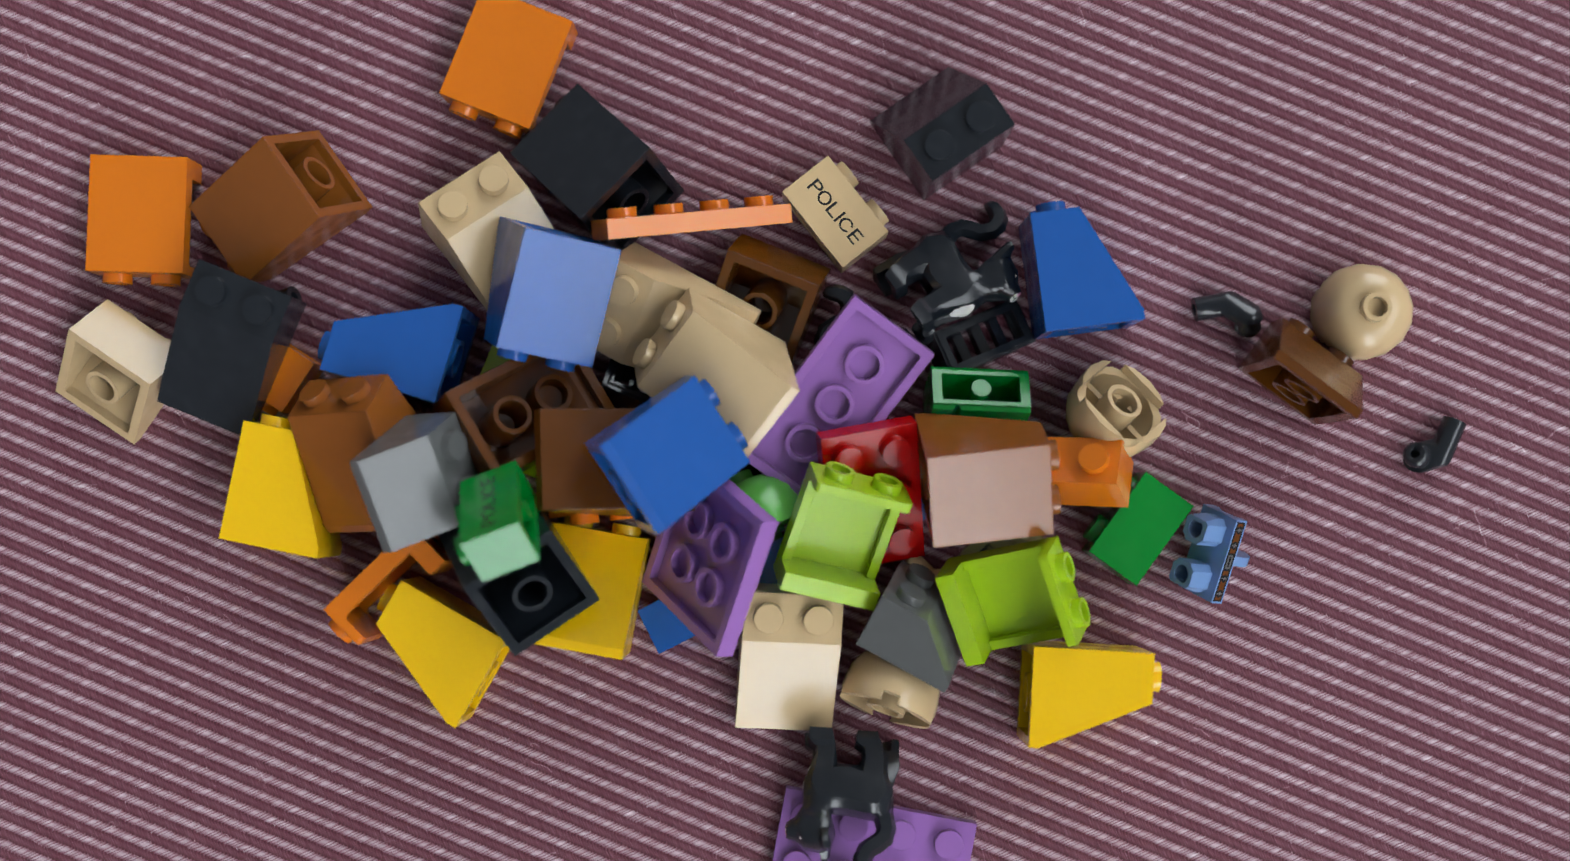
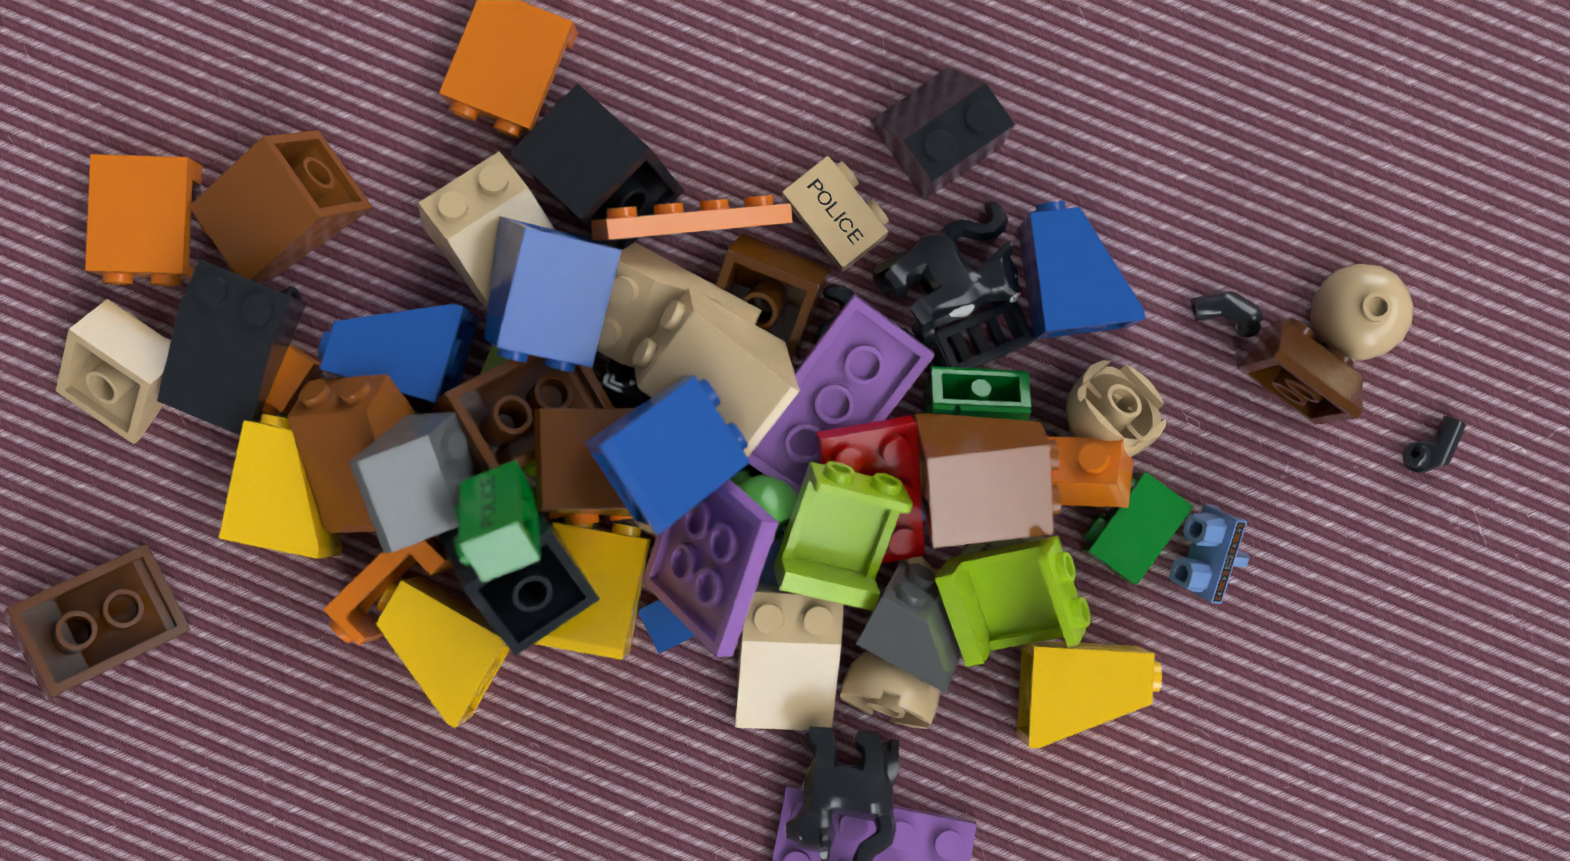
(95, 621): none -> reddish brown slope

